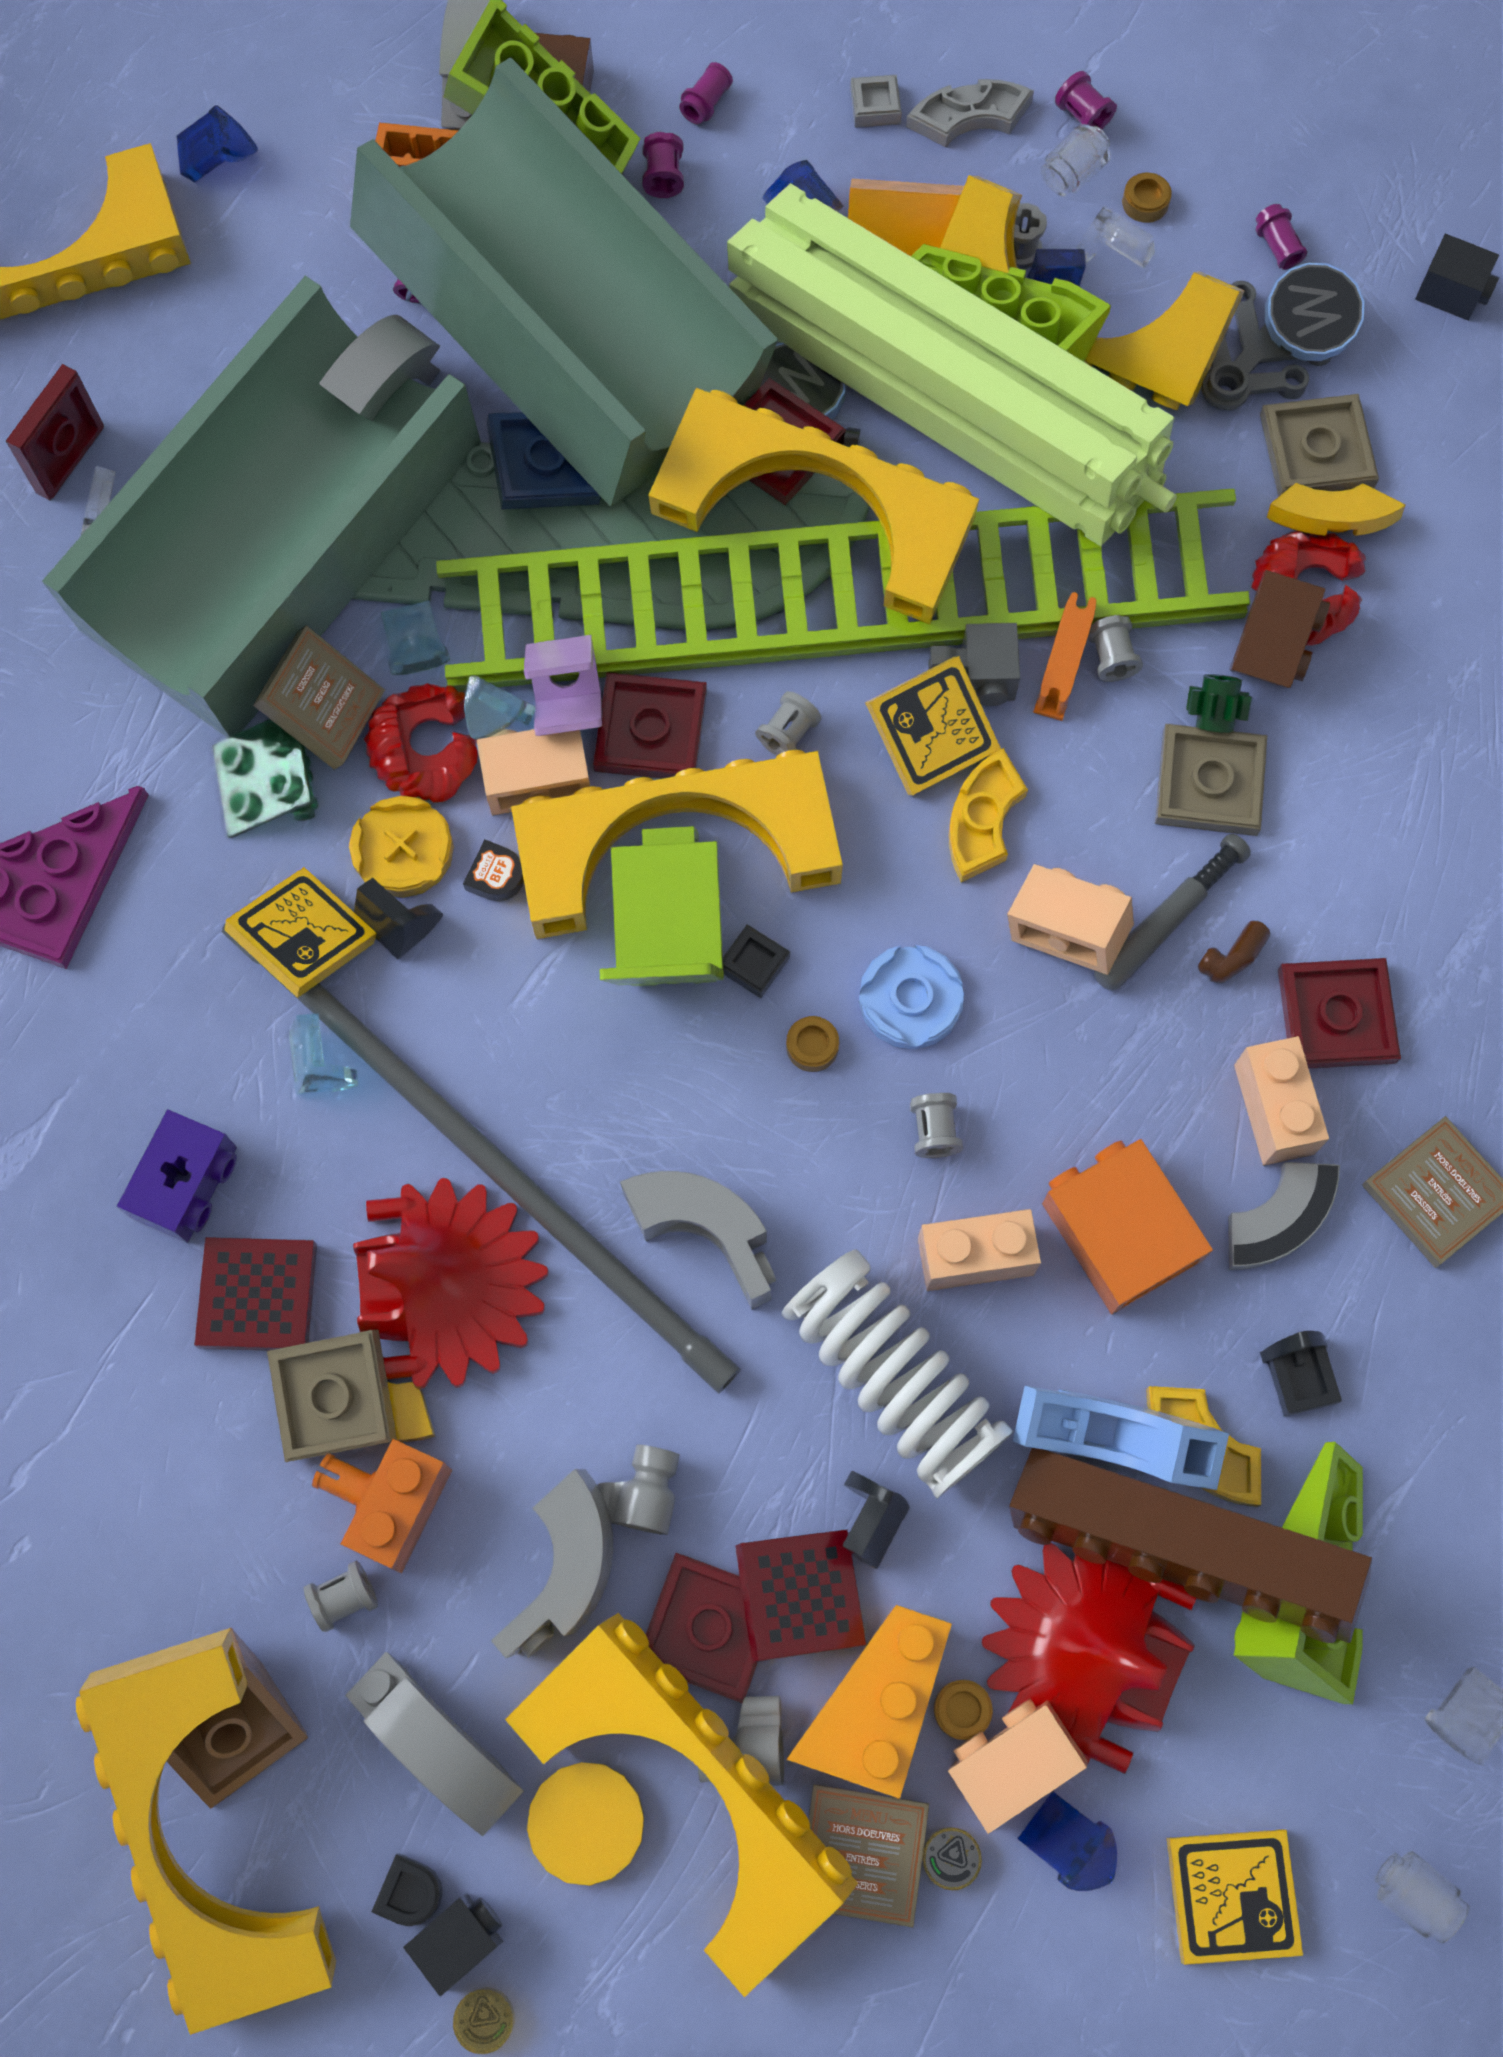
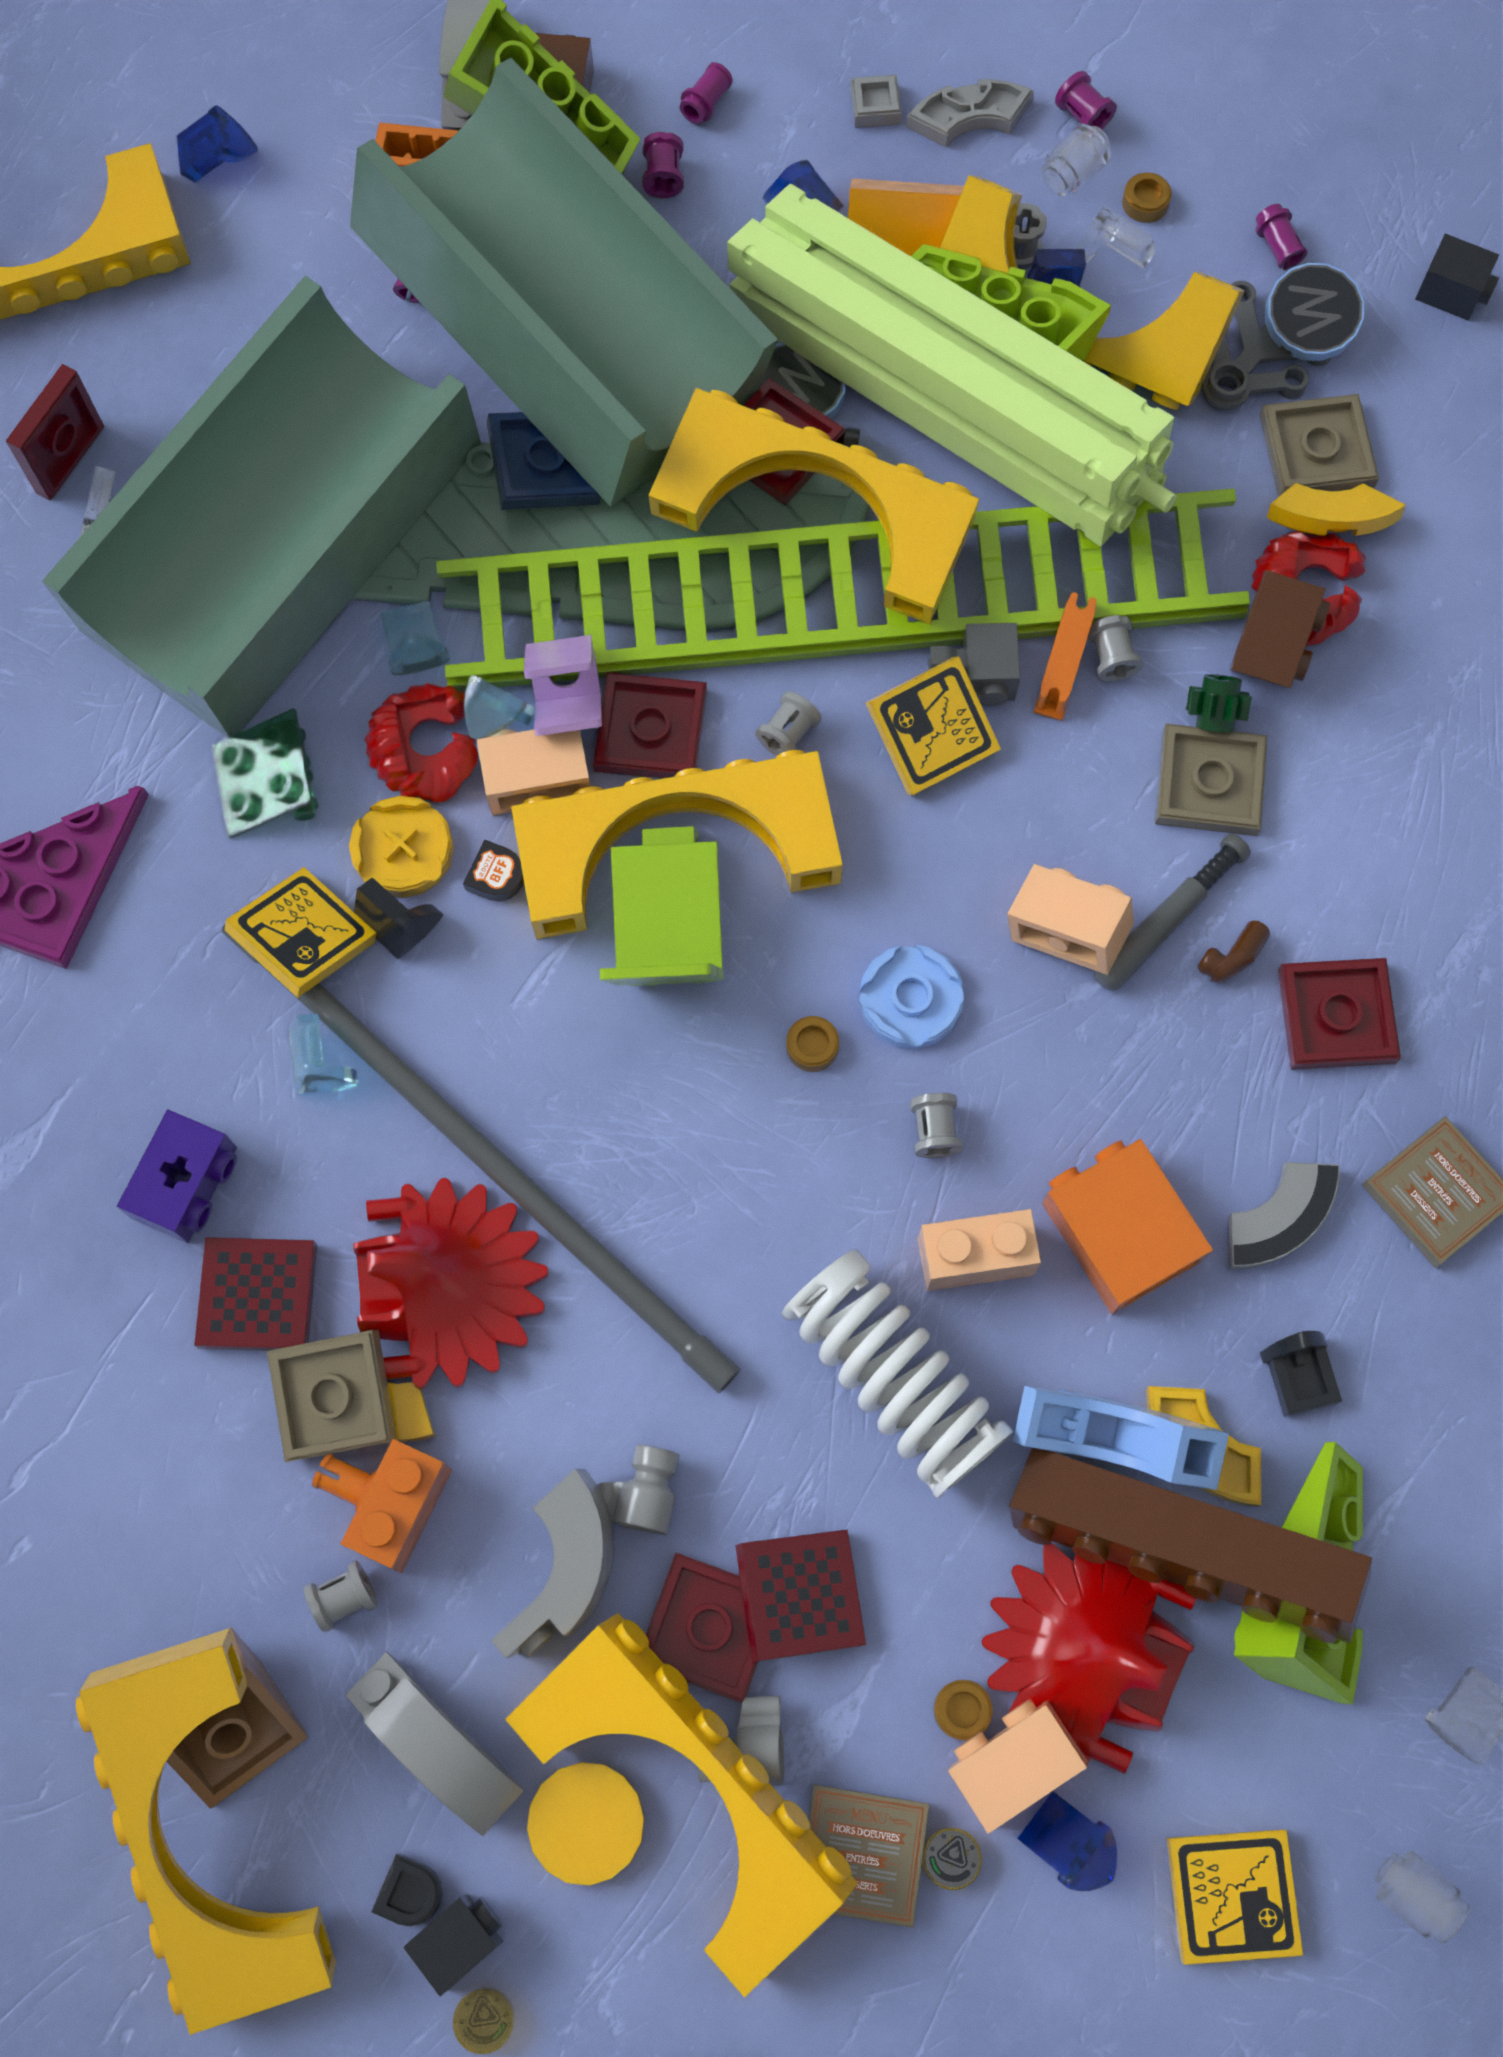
(319, 697): dark tan tile -> none
(380, 364): light grey arch -> none
(701, 1206): light grey arch -> none
(754, 961): black tile -> none
(877, 1520): black tile -> none
(879, 1706): light orange wedge -> none
(979, 815): yellow tile -> none
(1281, 1101): light nougat brick -> none

